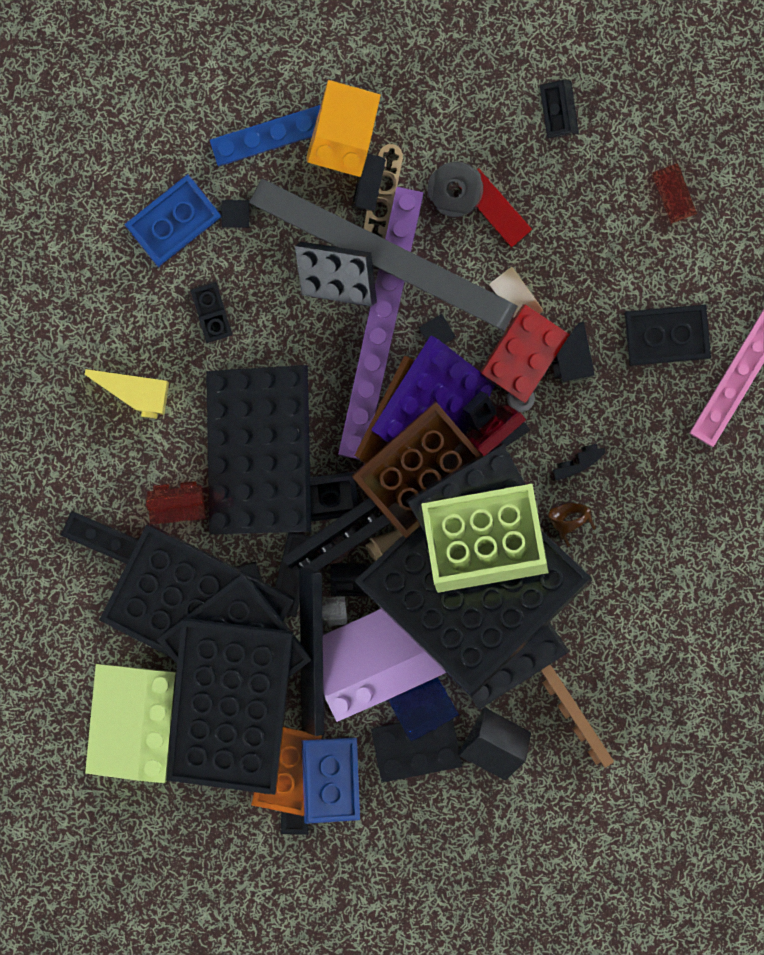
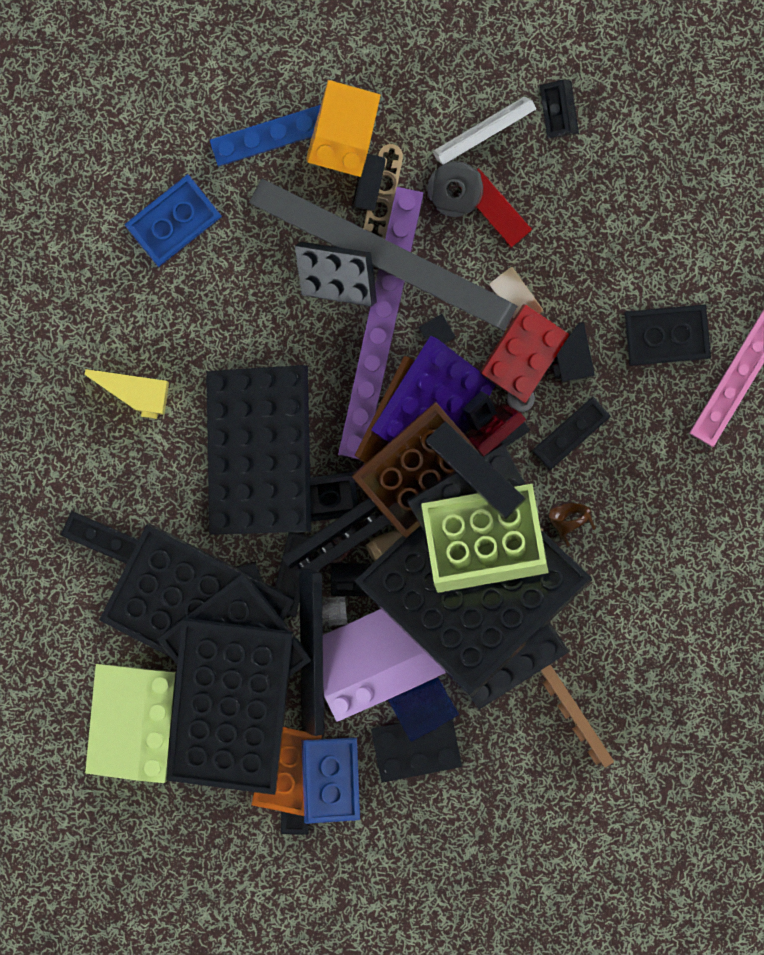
(176, 504): clear red brick -> none
(211, 312): black slope -> none
(235, 213): black tile -> none
(475, 470): none -> black tile
(484, 130): none -> white tile
(496, 744): black slope -> none
(571, 433): none -> black tile
(586, 458): black slope -> none
(674, 193): clear red tile -> none

